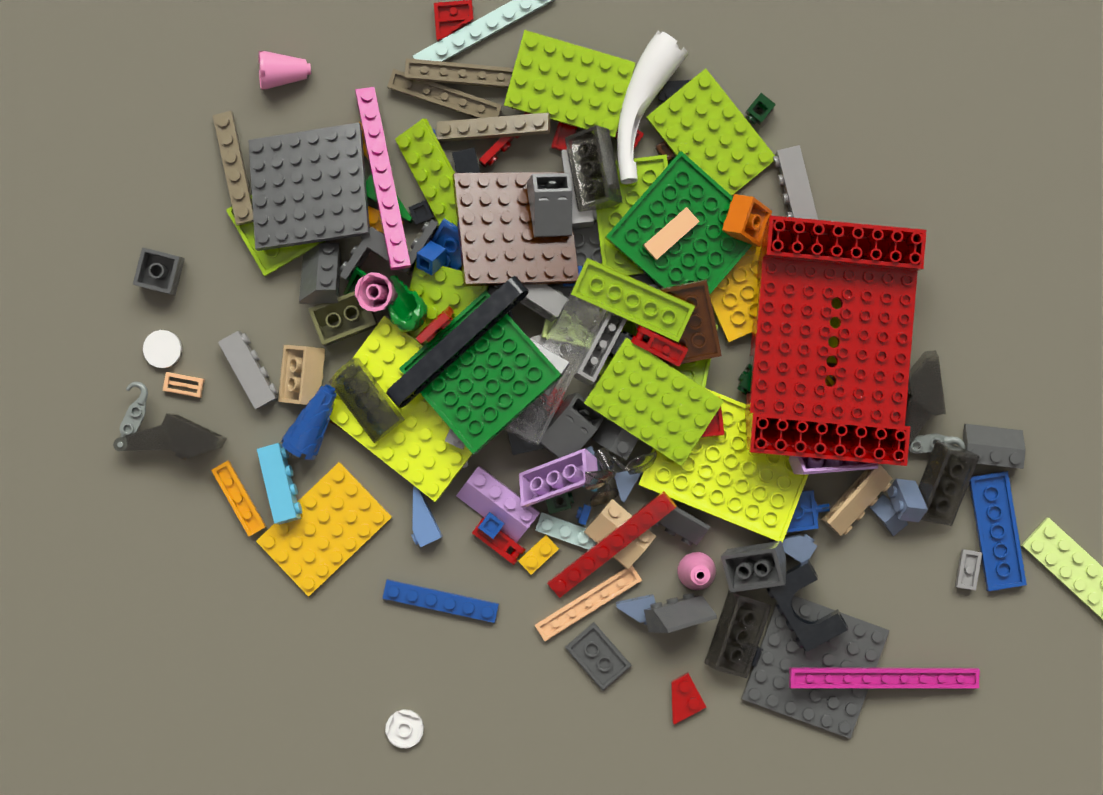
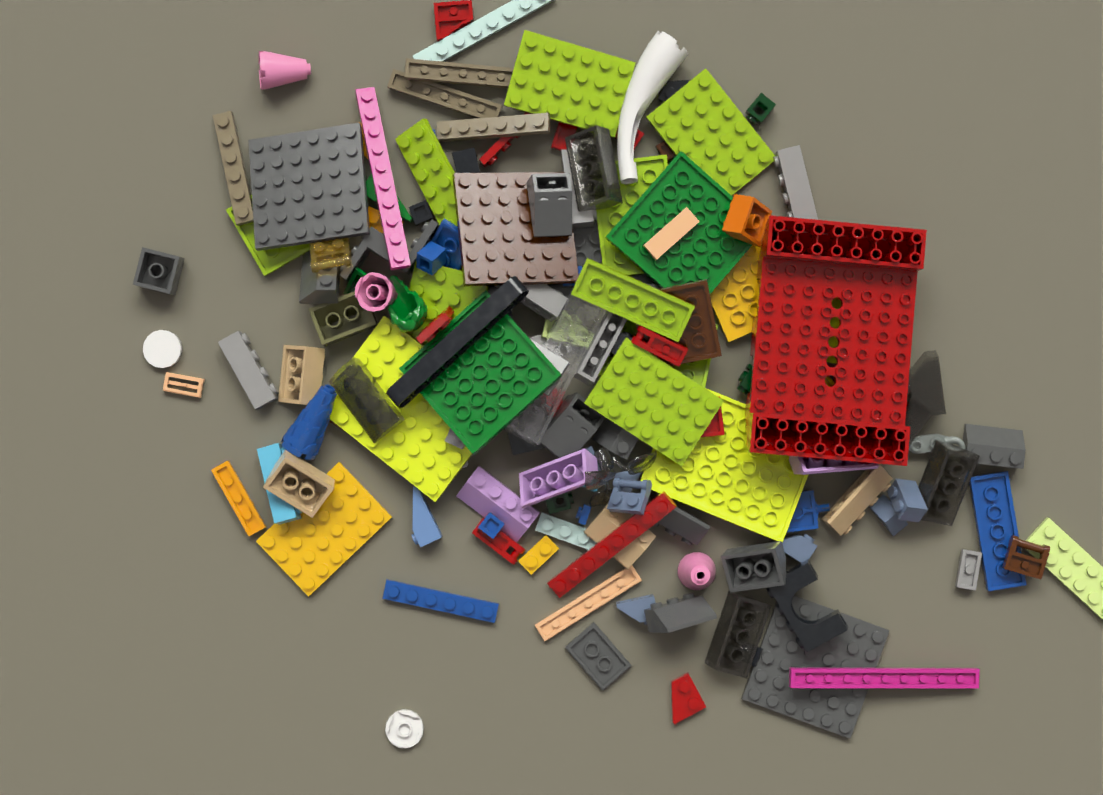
(174, 434): clear smoke slope -> none
(299, 483): none -> tan slope
(330, 254): none -> clear yellow plate
(626, 501): none -> sand blue plate
(1023, 563): none -> reddish brown plate

